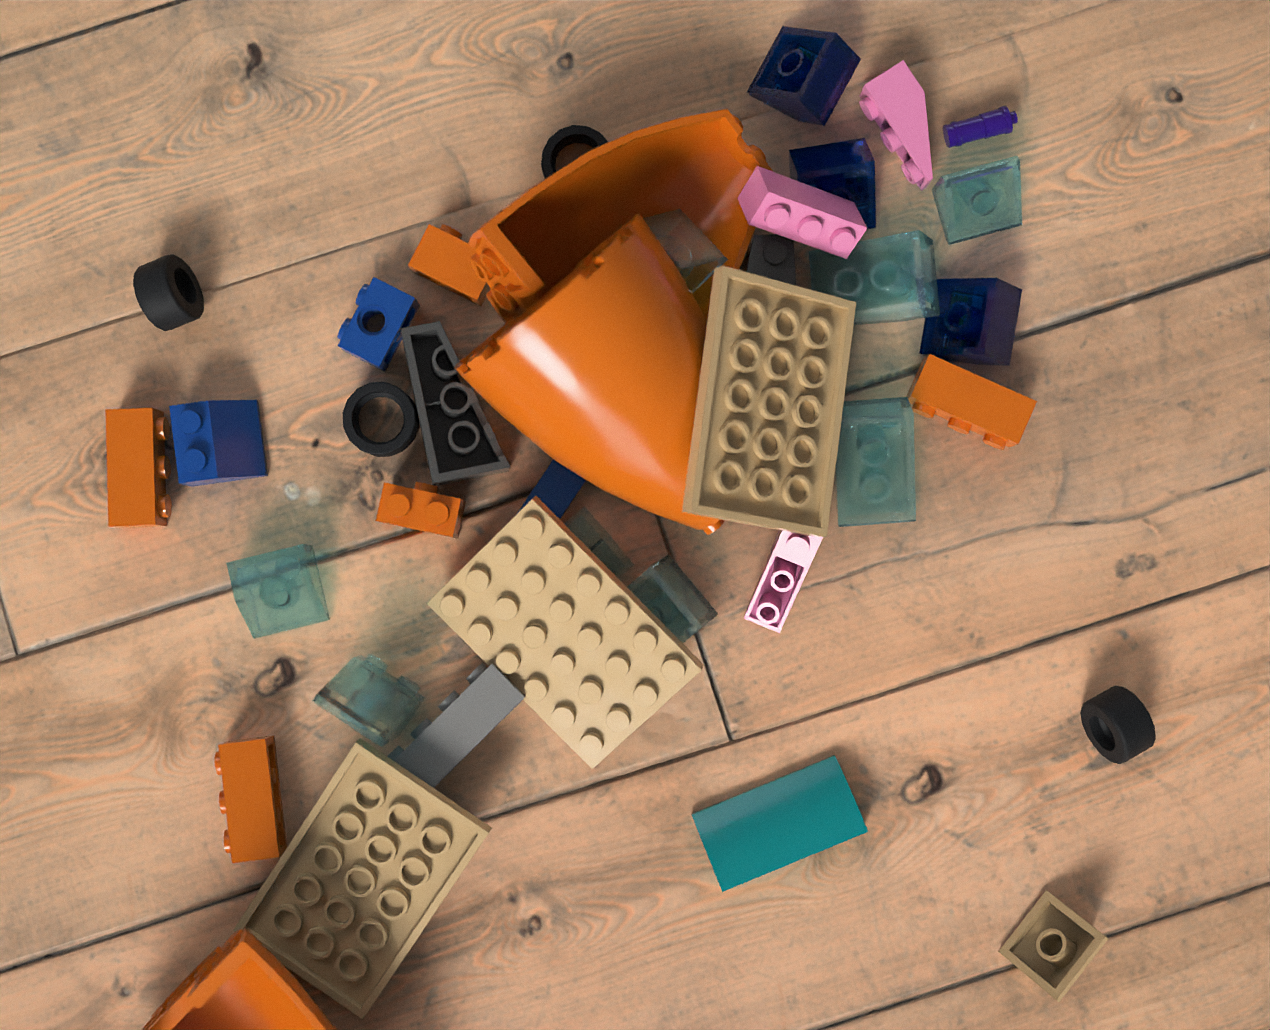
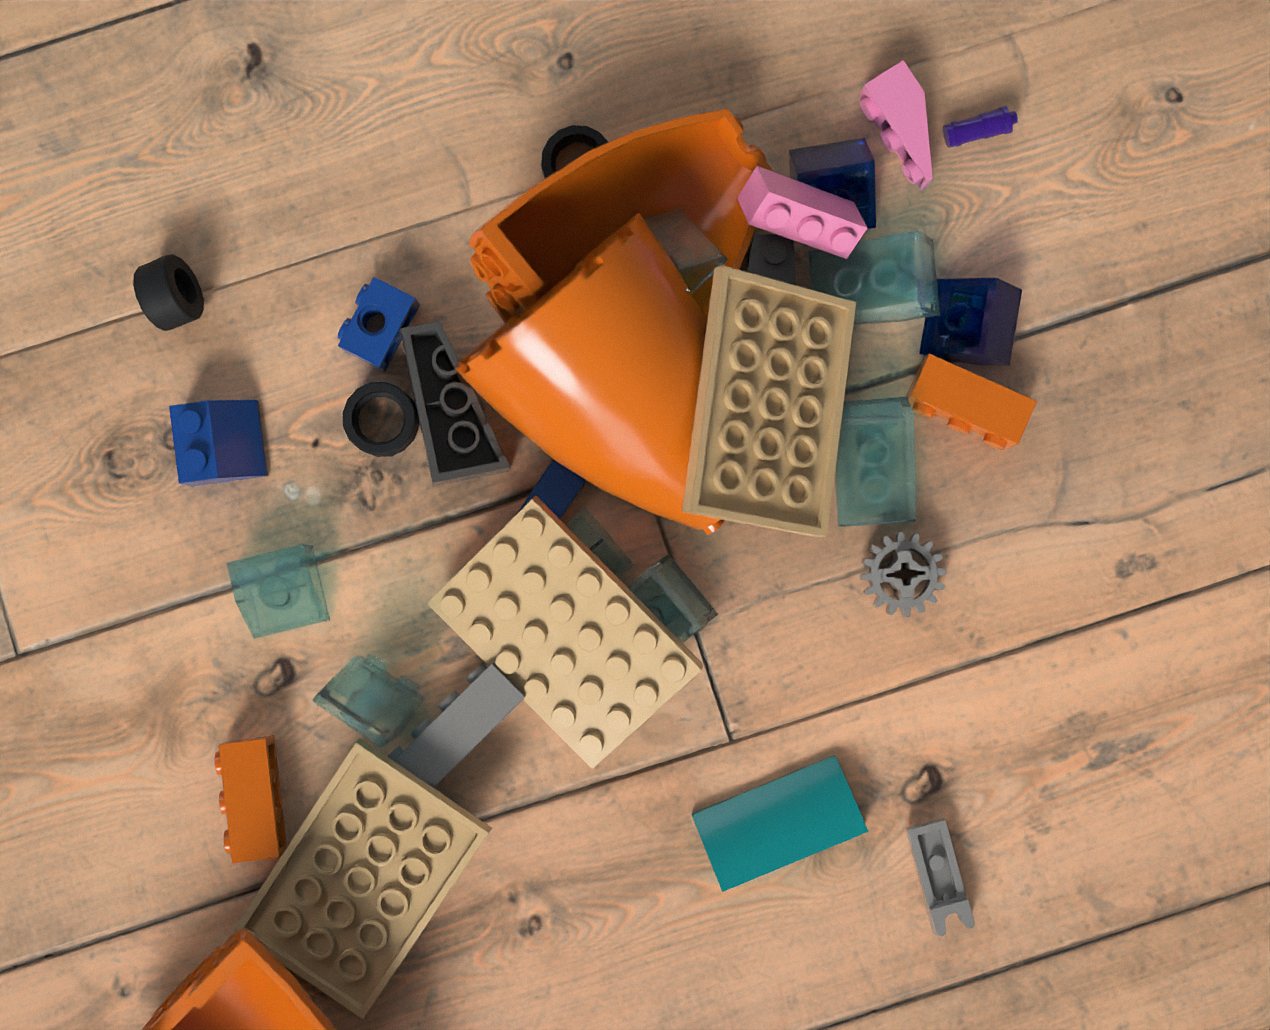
(137, 468): orange brick -> none
(421, 509): orange brick -> none
(446, 262): orange brick -> none
(781, 579): bright pink slope -> none
(805, 74): clear blue slope -> none
(903, 593): none -> light grey gear
(939, 874): none -> light grey plate
(979, 200): clear light blue slope -> none
(1053, 945): tan slope -> none
(1118, 724): black tyre -> none

